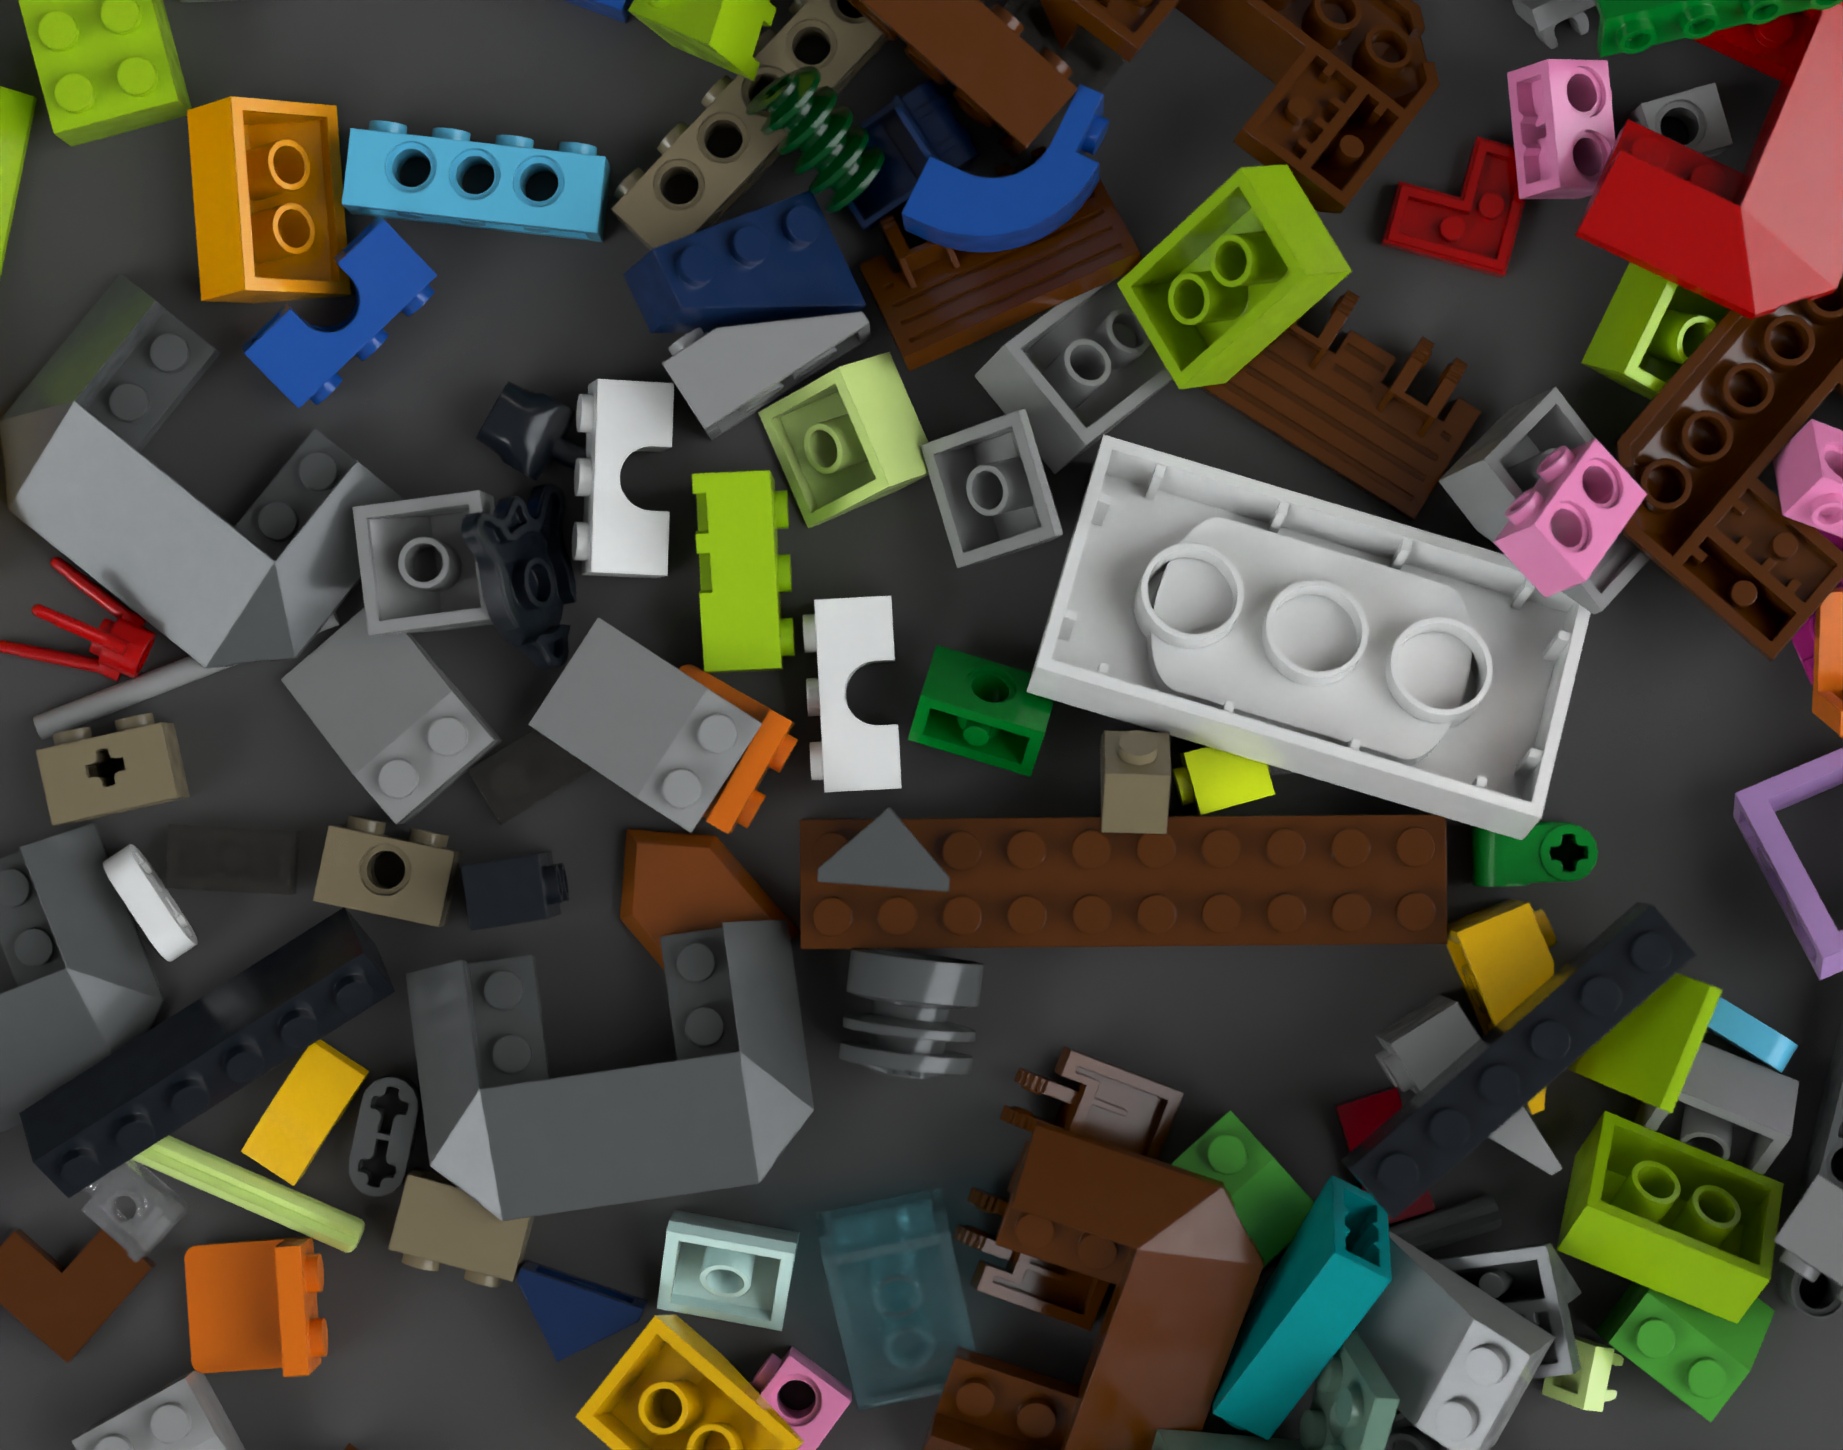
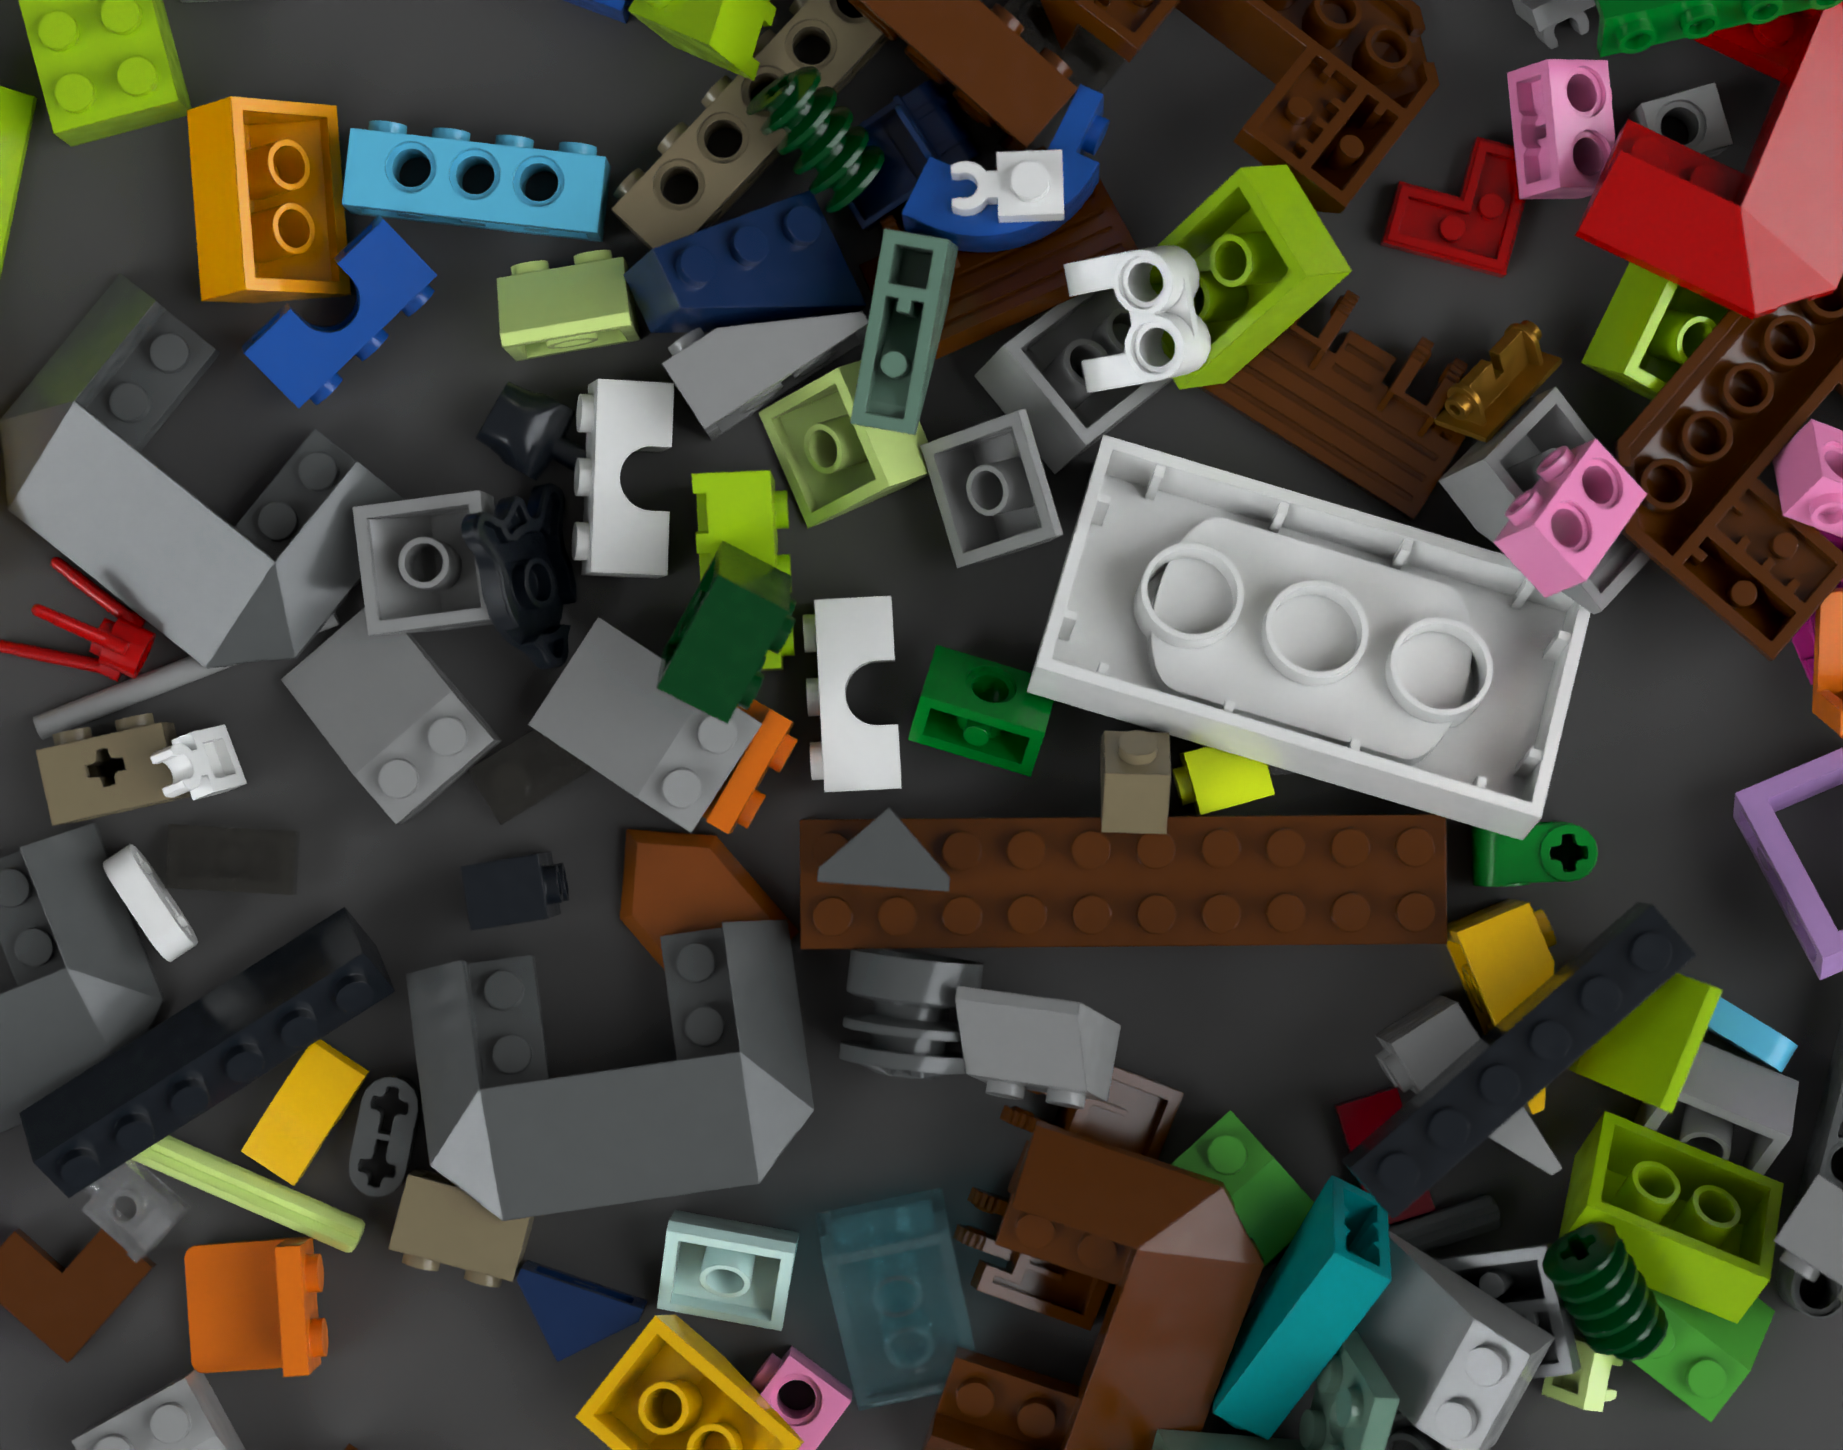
(201, 763): none -> white plate
(349, 878): dark tan brick -> none
(566, 306): none -> yellowish green slope
(726, 632): none -> dark green brick
(903, 330): none -> sand green slope
(1024, 186): none -> white plate
(1036, 1046): none -> light grey slope
(1149, 315): none -> white piece
(1498, 388): none -> pearl gold hinge
(1605, 1292): none -> dark green piece

